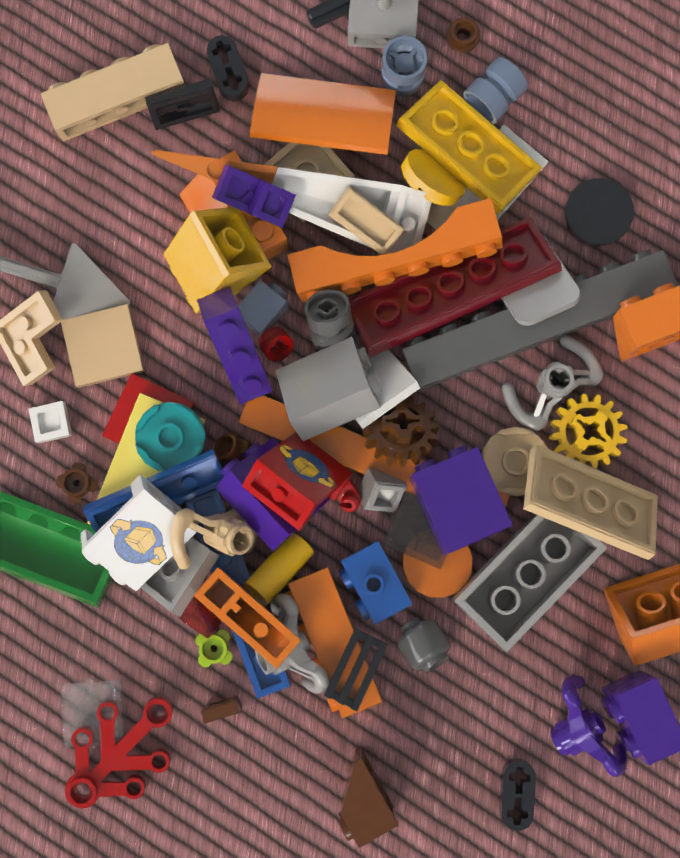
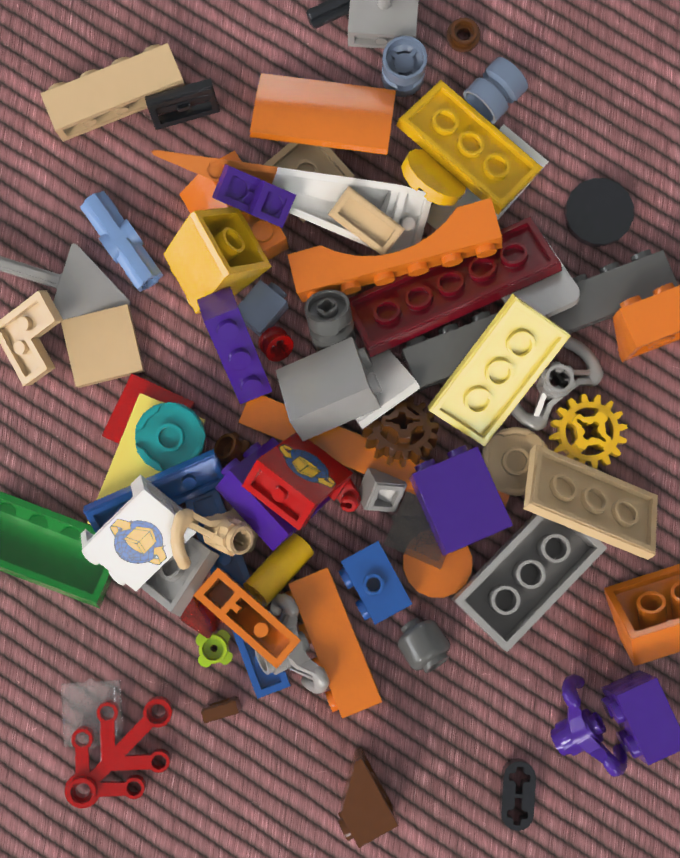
(50, 422): white plate -> none
(67, 480): reddish brown plate -> none
(121, 241): none -> medium blue piece
(235, 65): black beam -> none
(343, 697): black tile -> none
(498, 370): none -> light yellow tile

